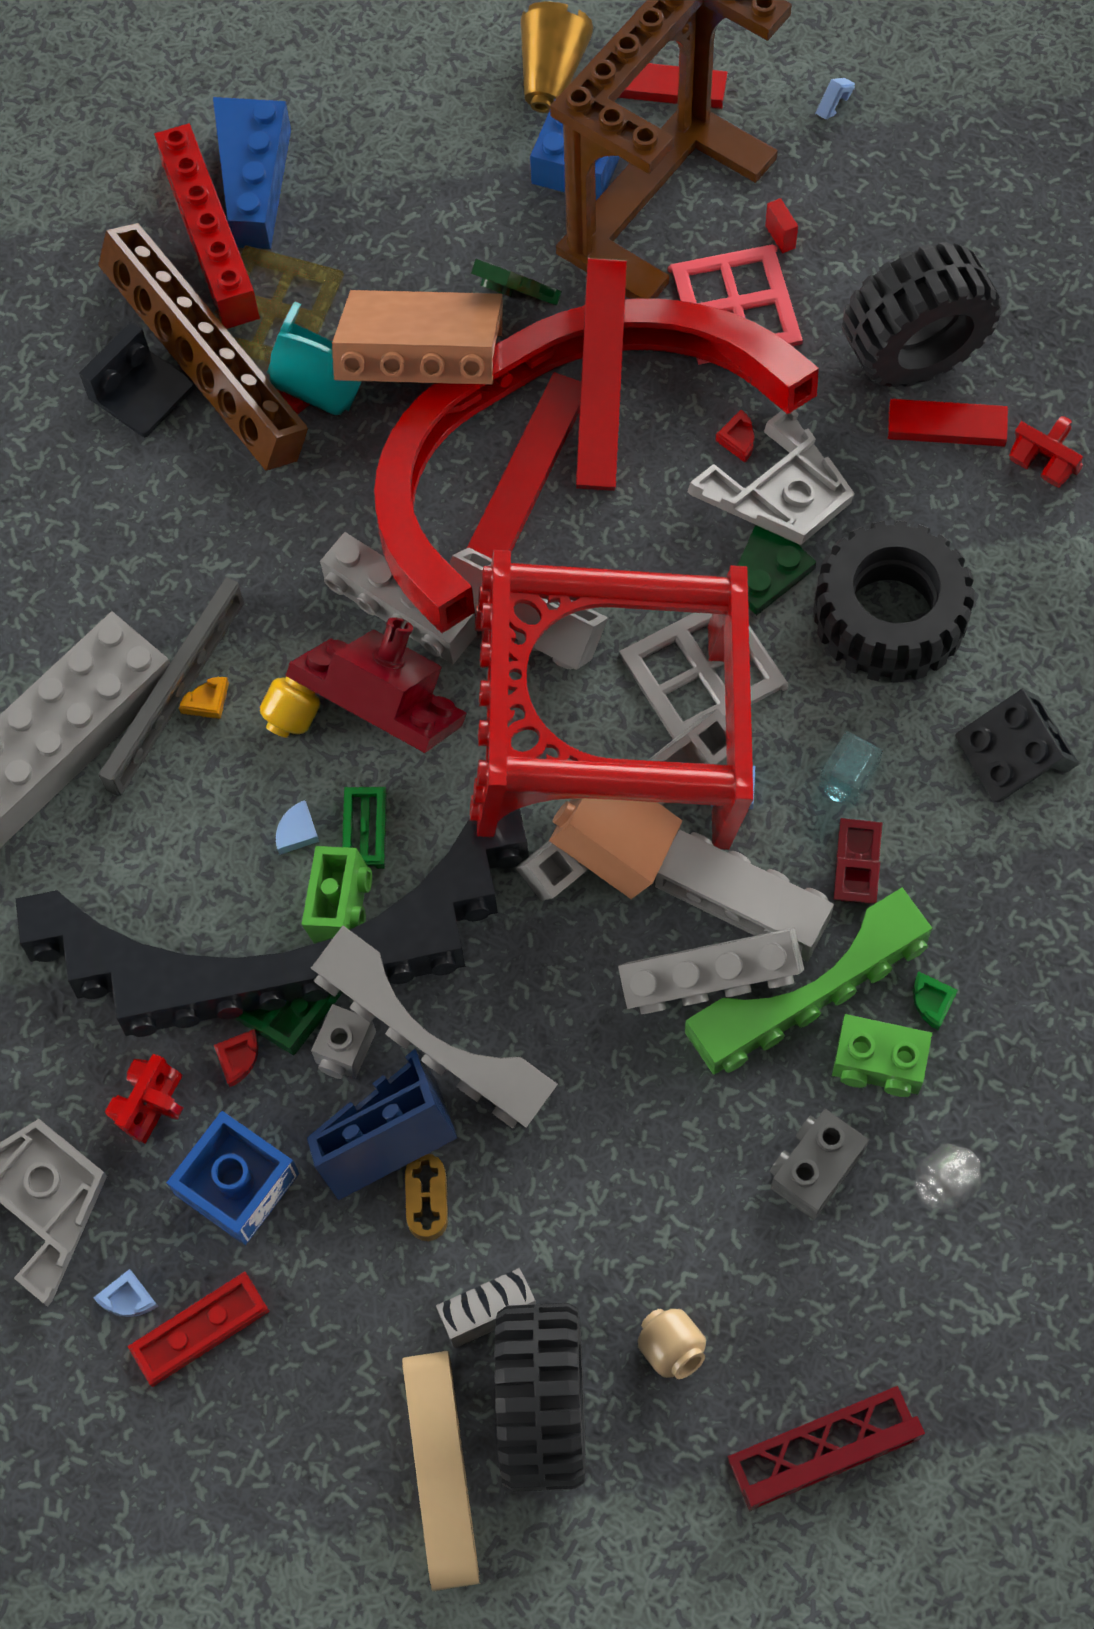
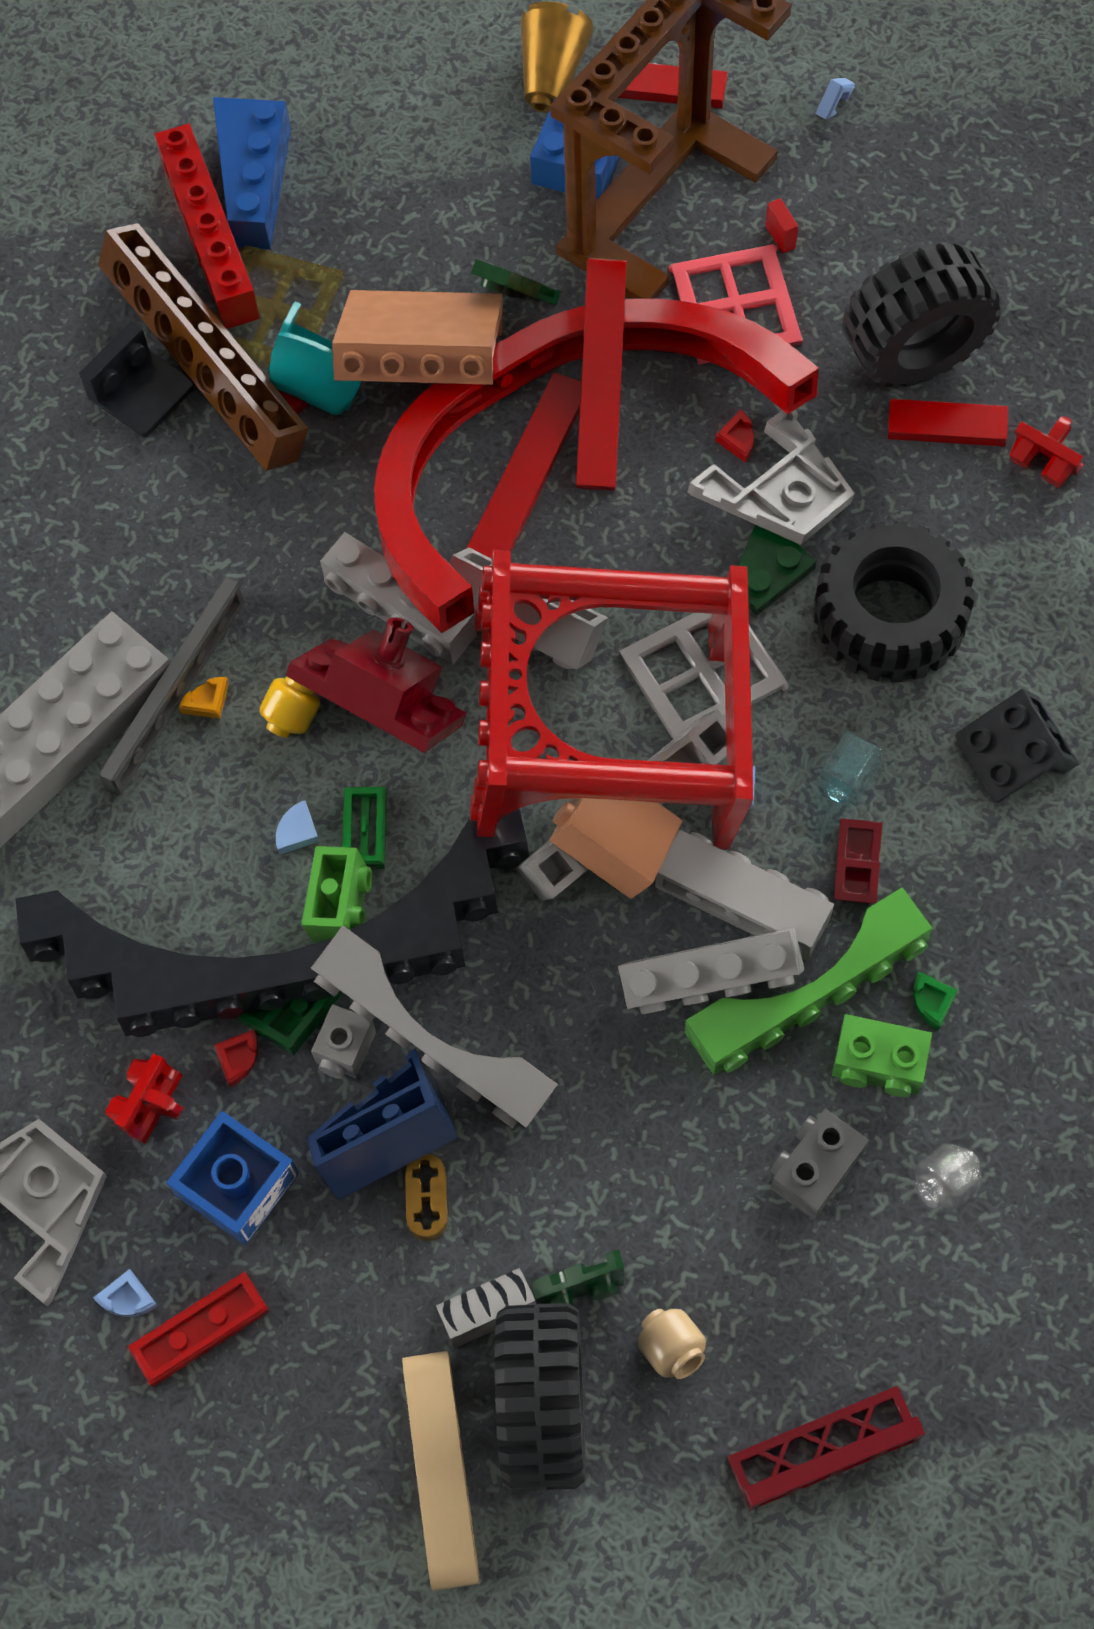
(578, 1281): none -> dark green wing

